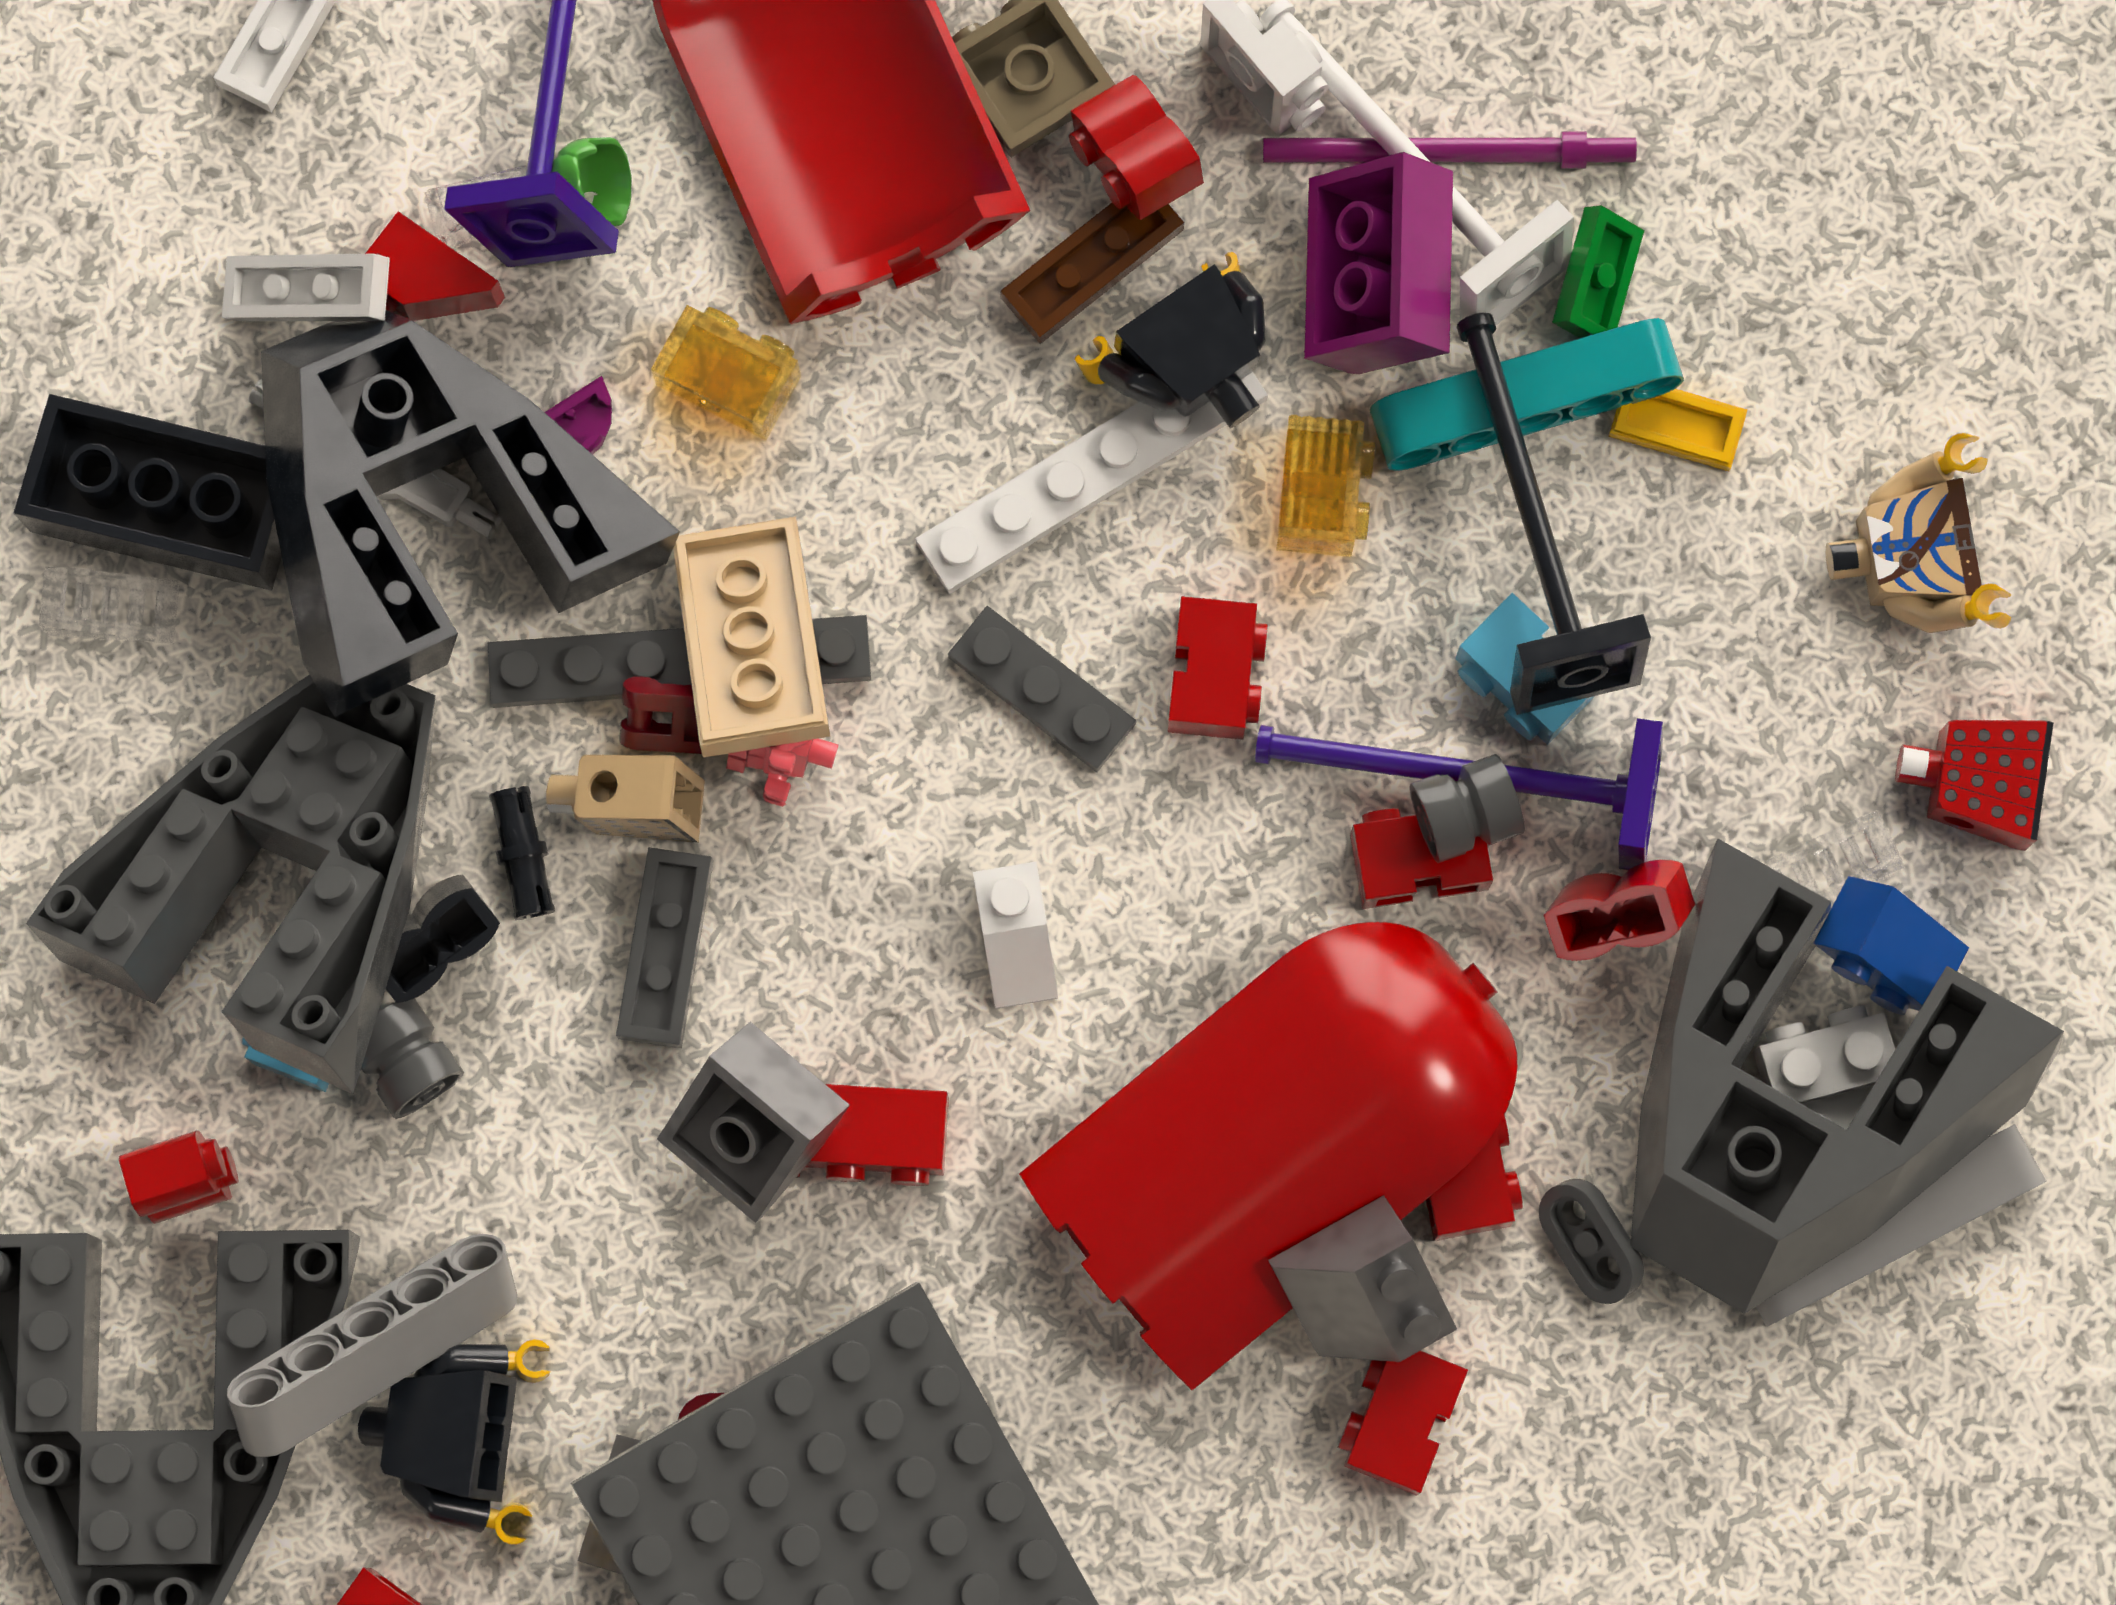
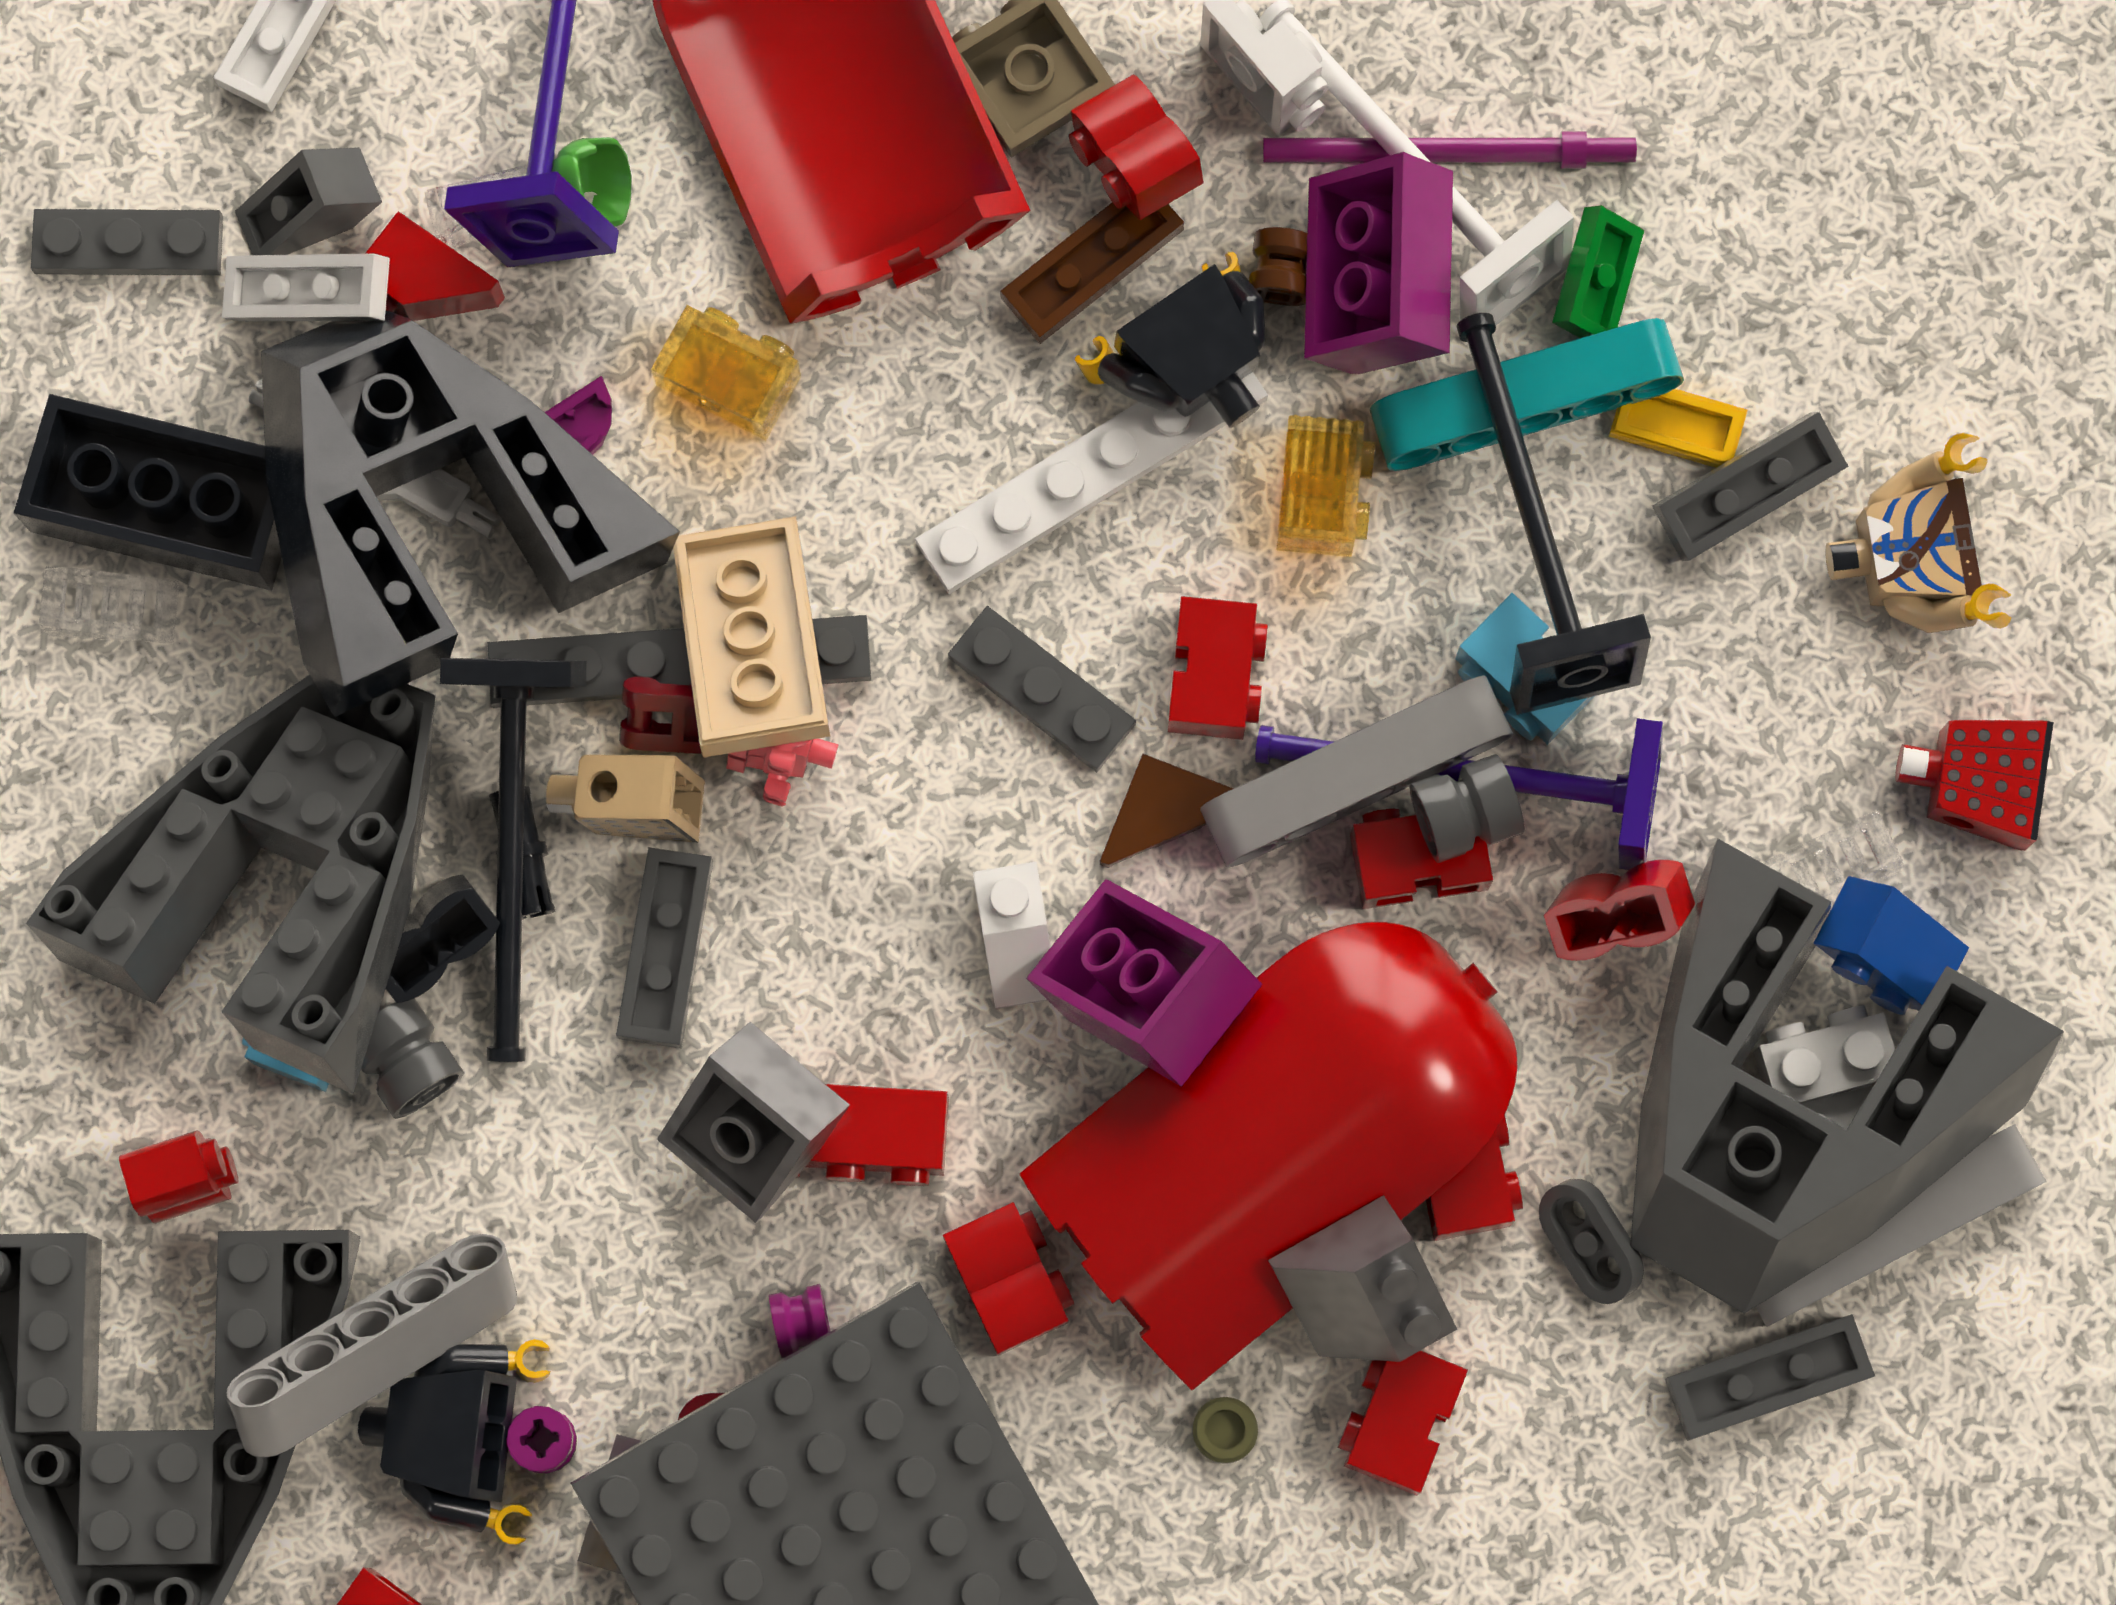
(126, 242): none -> dark grey plate
(309, 201): none -> dark grey slope
(514, 684): none -> black tile
(554, 1449): none -> magenta wheel
(798, 1319): none -> magenta wheel
(1008, 1278): none -> red brick
(1144, 981): none -> magenta brick
(1158, 809): none -> reddish brown tile
(1225, 1430): none -> olive tile
(1280, 265): none -> reddish brown wheel
(1356, 771): none -> light grey beam
(1750, 486): none -> dark grey plate
(1769, 1377): none -> dark grey plate

